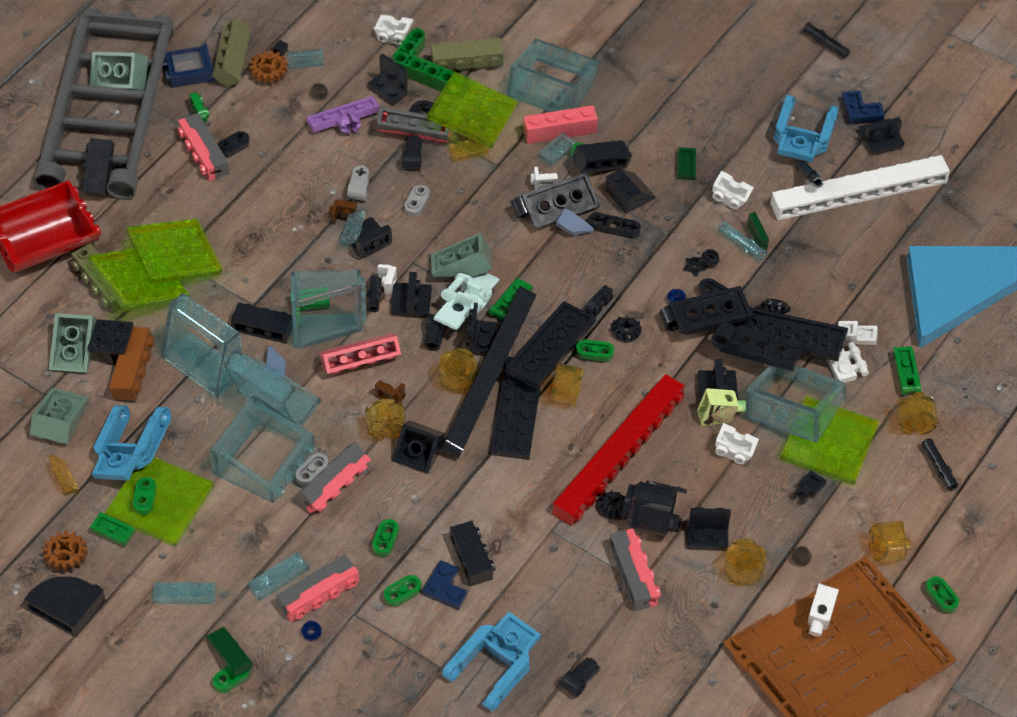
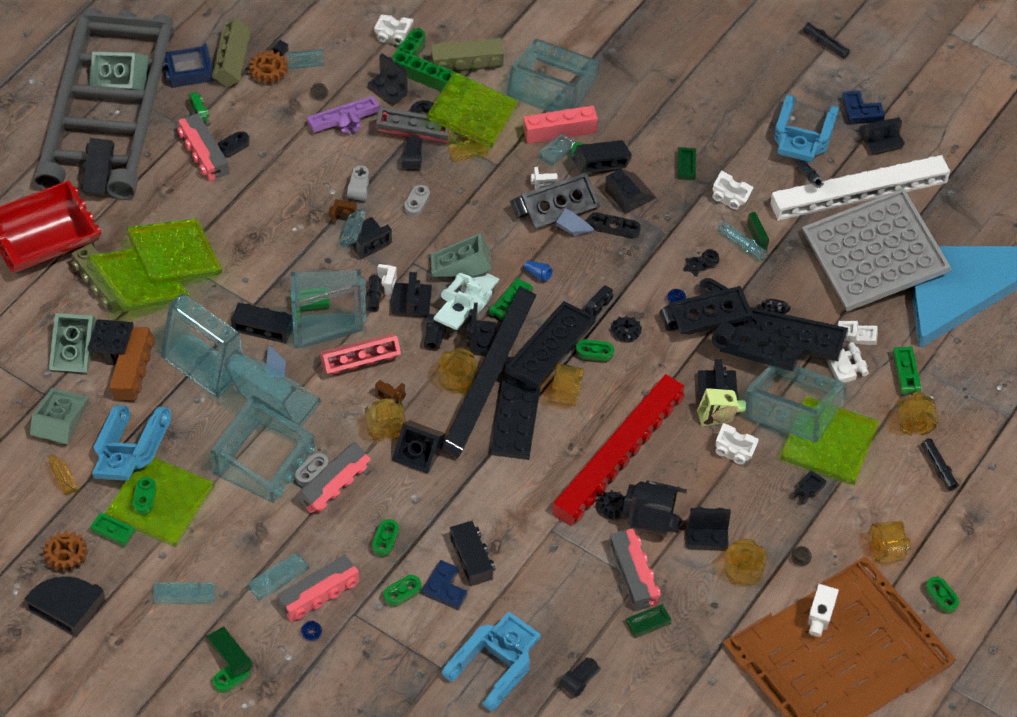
(539, 270): none -> blue cone
(648, 621): none -> dark green tile
(876, 249): none -> light grey plate

